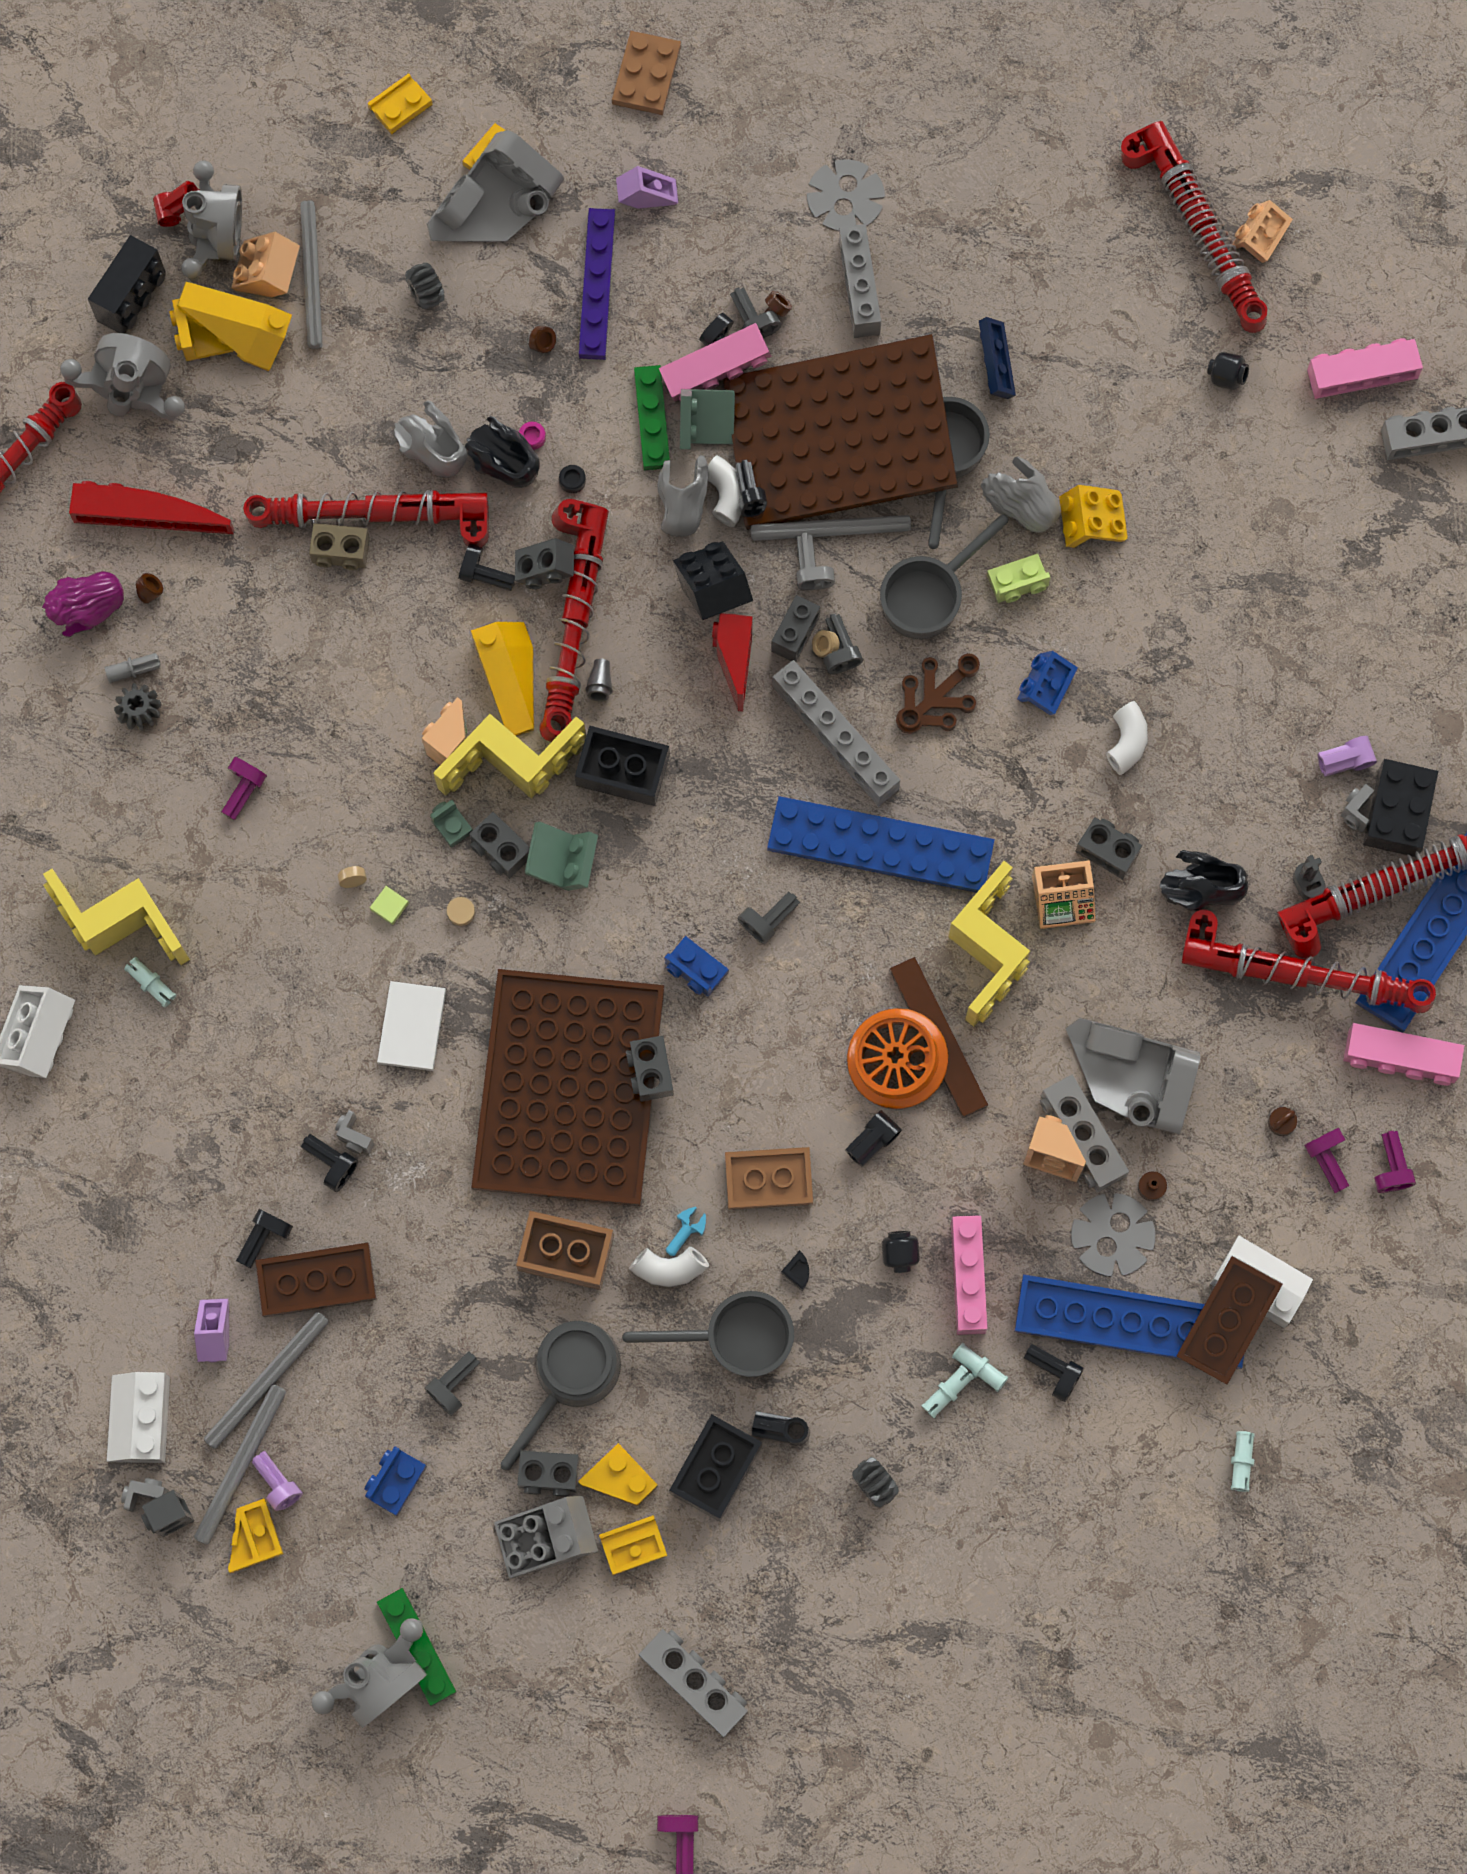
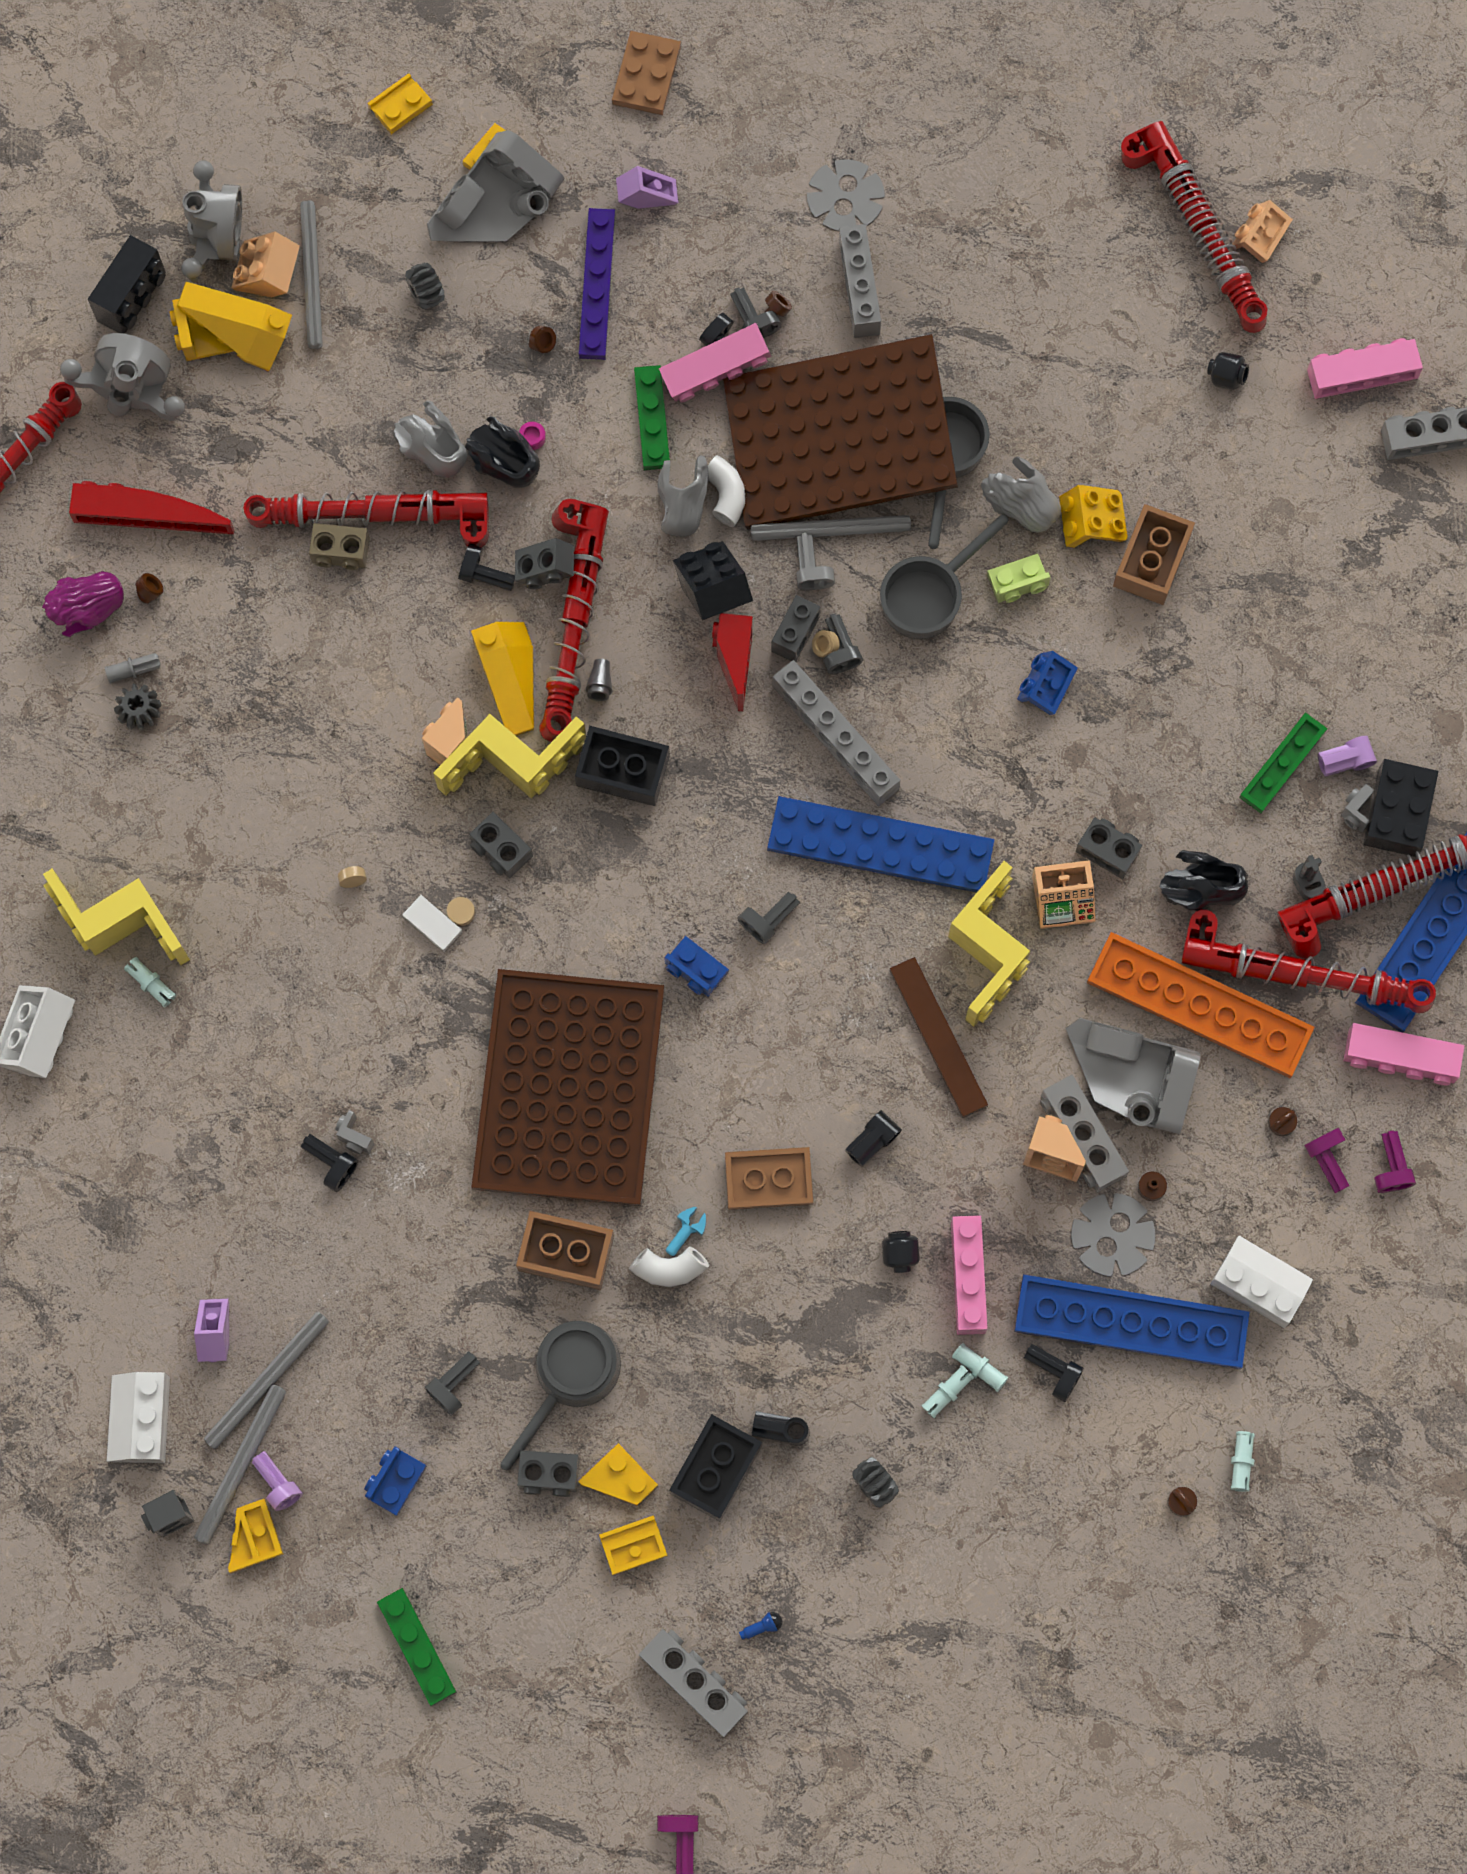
(150, 1489): light grey bracket -> none
(170, 206): red piece -> none
(250, 779): magenta piece -> none
(264, 1224): black piece -> none
(315, 1279): reddish brown plate -> none
(379, 1679): light grey piece -> none
(389, 905): yellowish green tile -> none
(411, 1026): white tile -> none
(432, 923): none -> white tile
(450, 823): sand green bracket -> none
(546, 1536): light grey slope -> none
(561, 857): sand green bracket -> none
(572, 478): black tile -> none
(657, 1068): dark grey brick -> none
(706, 417): sand green bracket -> none
(746, 1334): dark grey piece -> none
(752, 498): black piece -> none
(771, 1622): none -> blue piece
(797, 1271): black tile -> none
(934, 1065): orange piece -> none
(935, 697): reddish brown plant -> none
(997, 358): dark blue plate -> none
(1132, 739): white cylinder -> none
(1153, 554): none -> medium nougat brick
(1182, 1501): none -> reddish brown tile
(1200, 1005): none -> orange plate
(1229, 1319): reddish brown plate -> none
(1283, 763): none -> green plate

